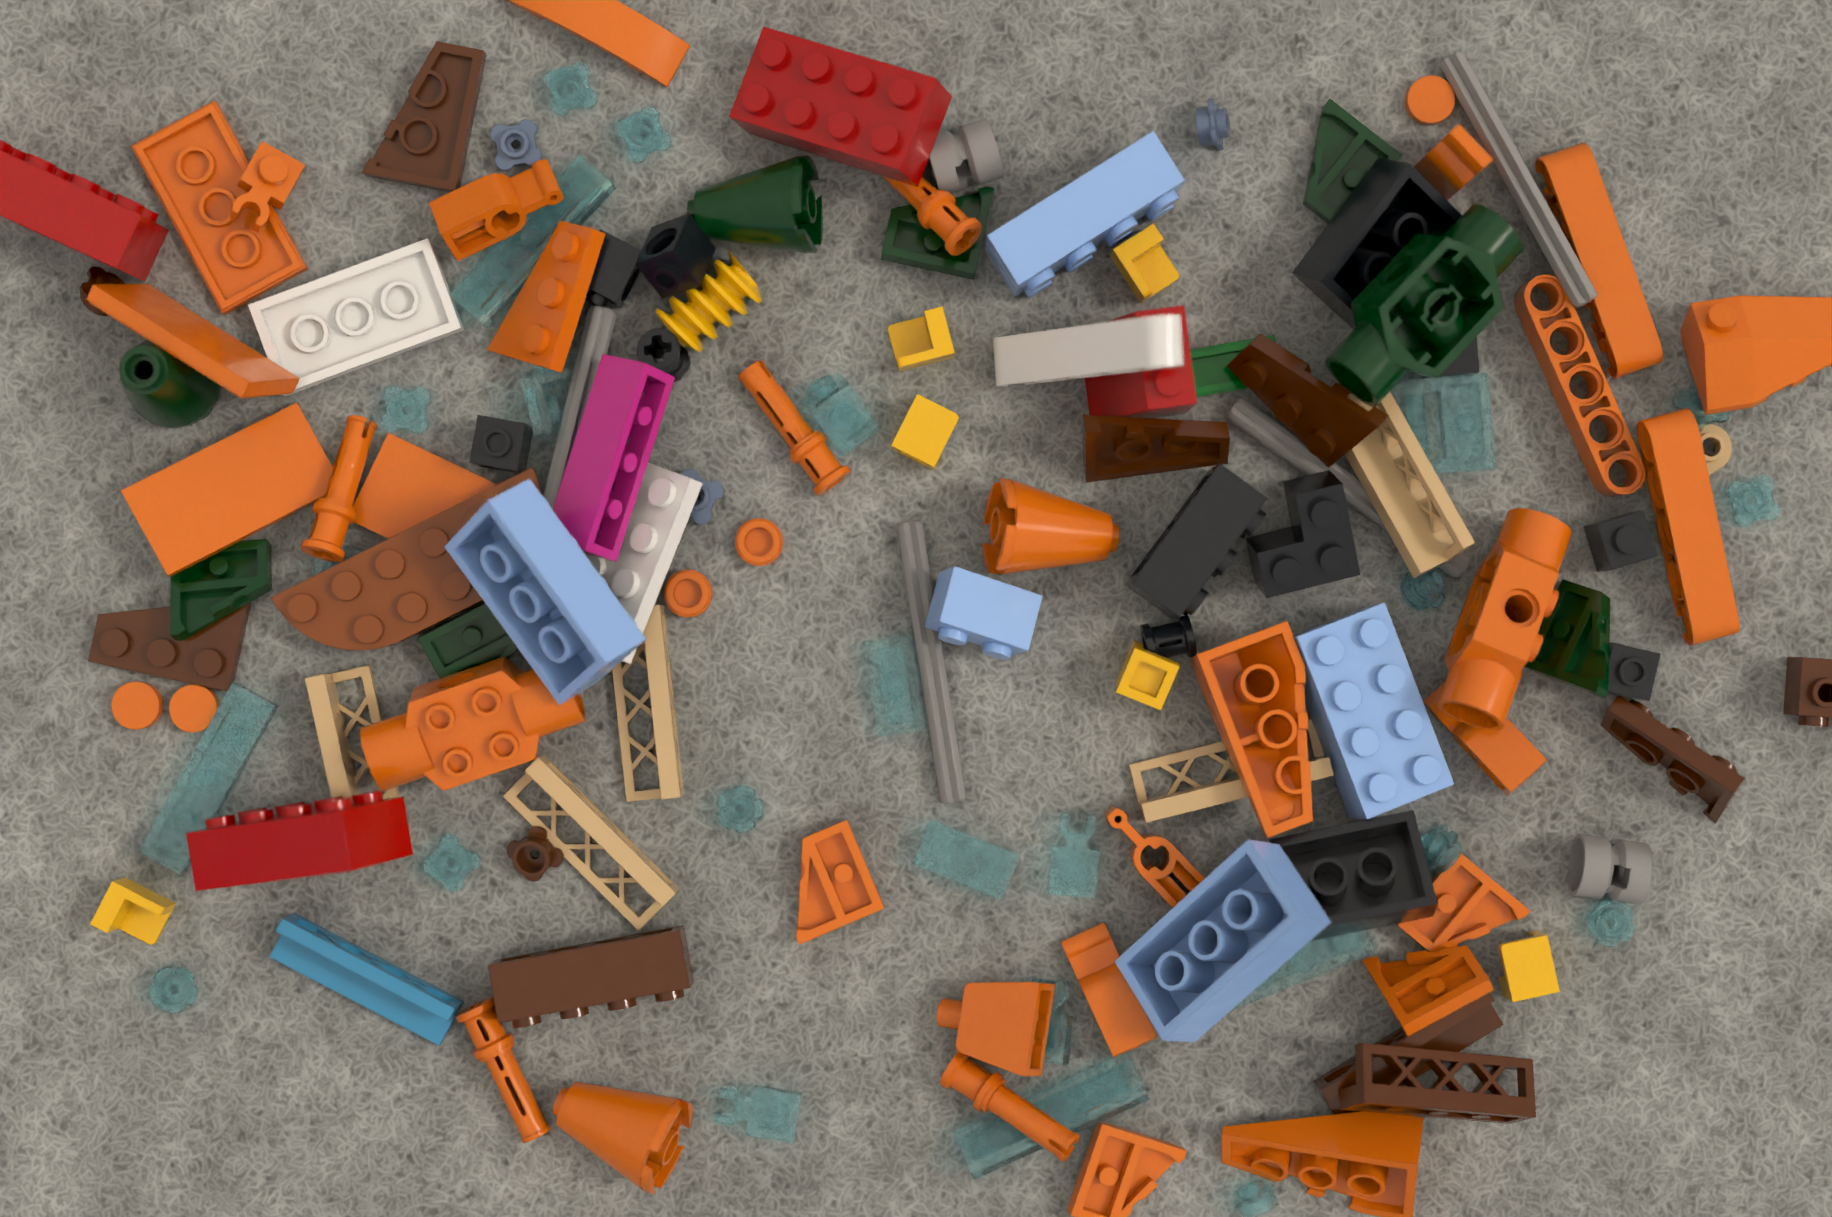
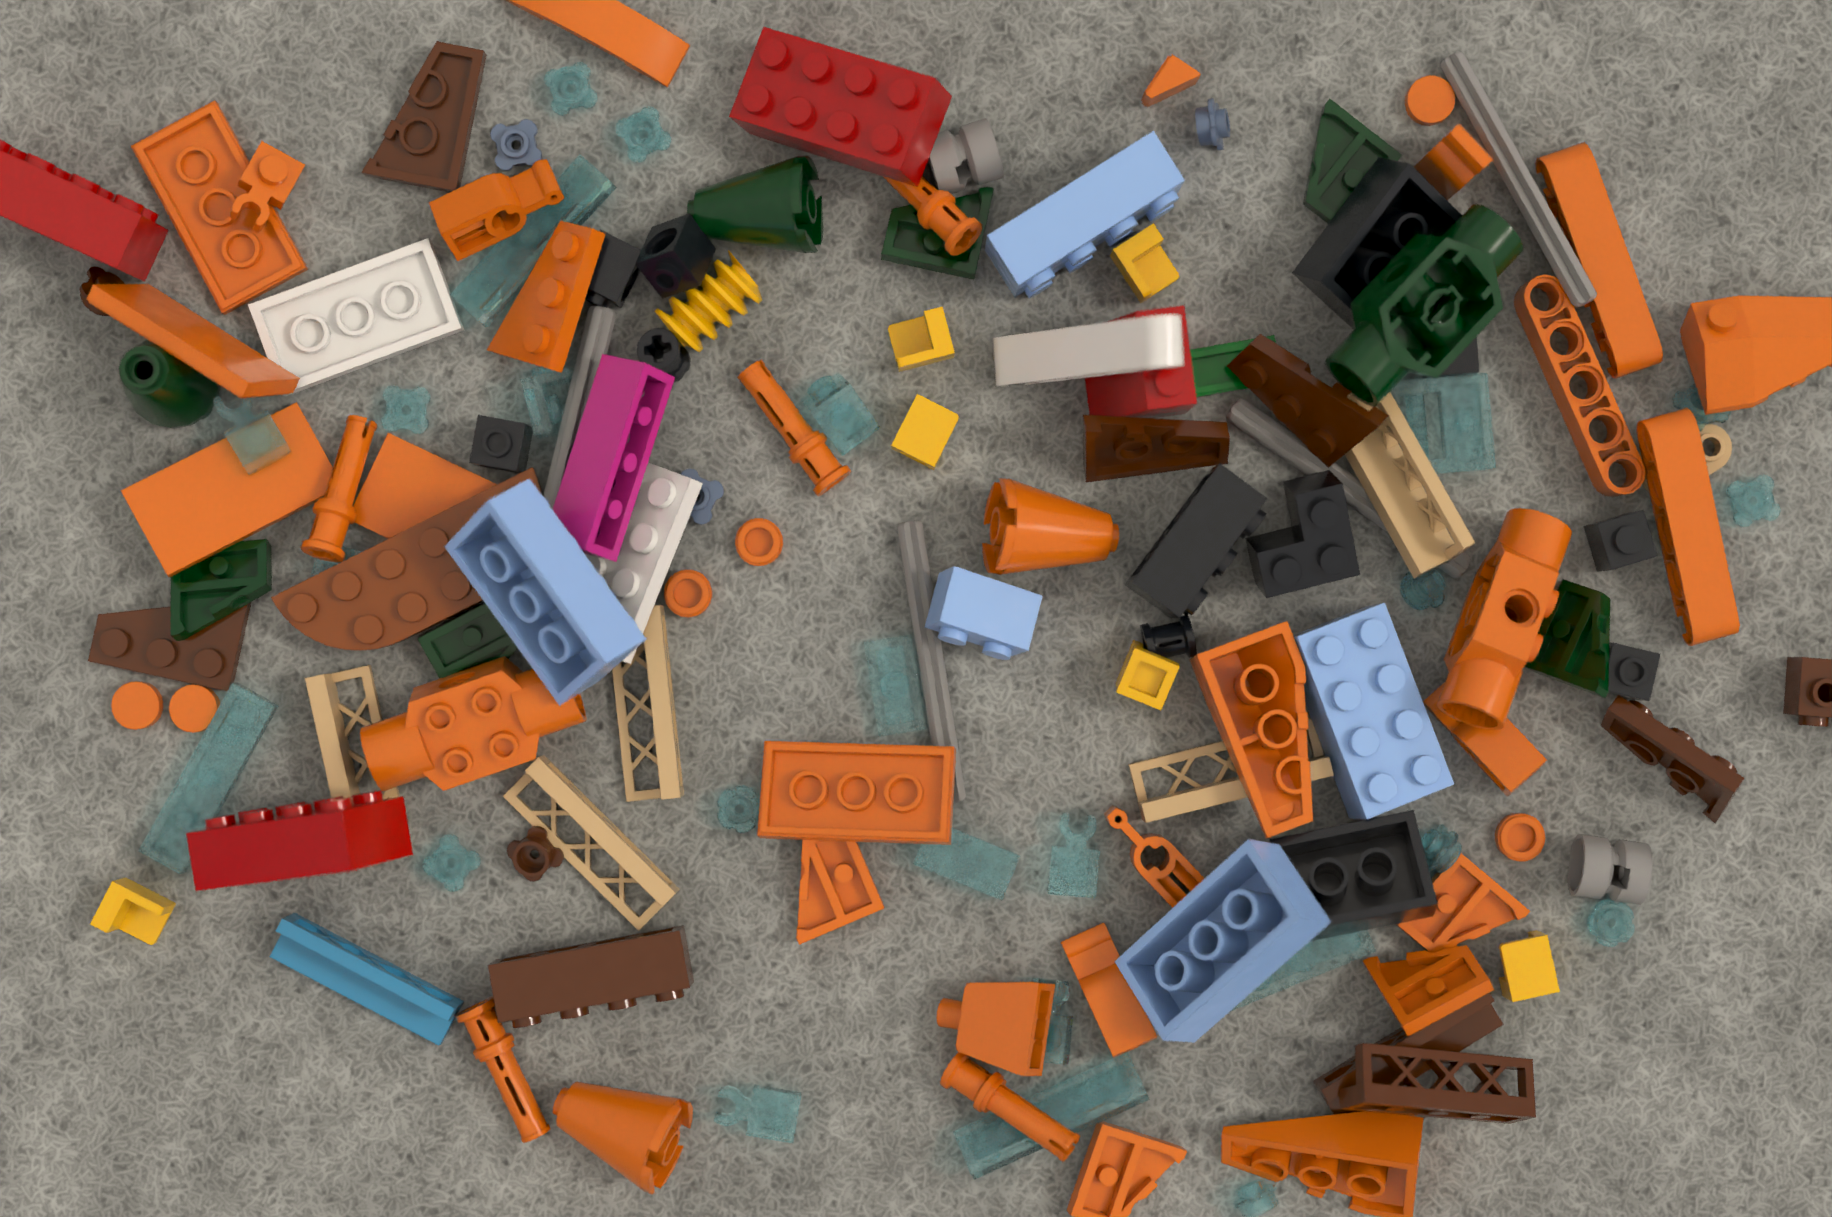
(164, 998): clear light blue plate -> none
(253, 437): none -> clear light blue plate
(857, 792): none -> orange tile
(1169, 80): none -> orange slope
(1520, 837): none -> orange tile

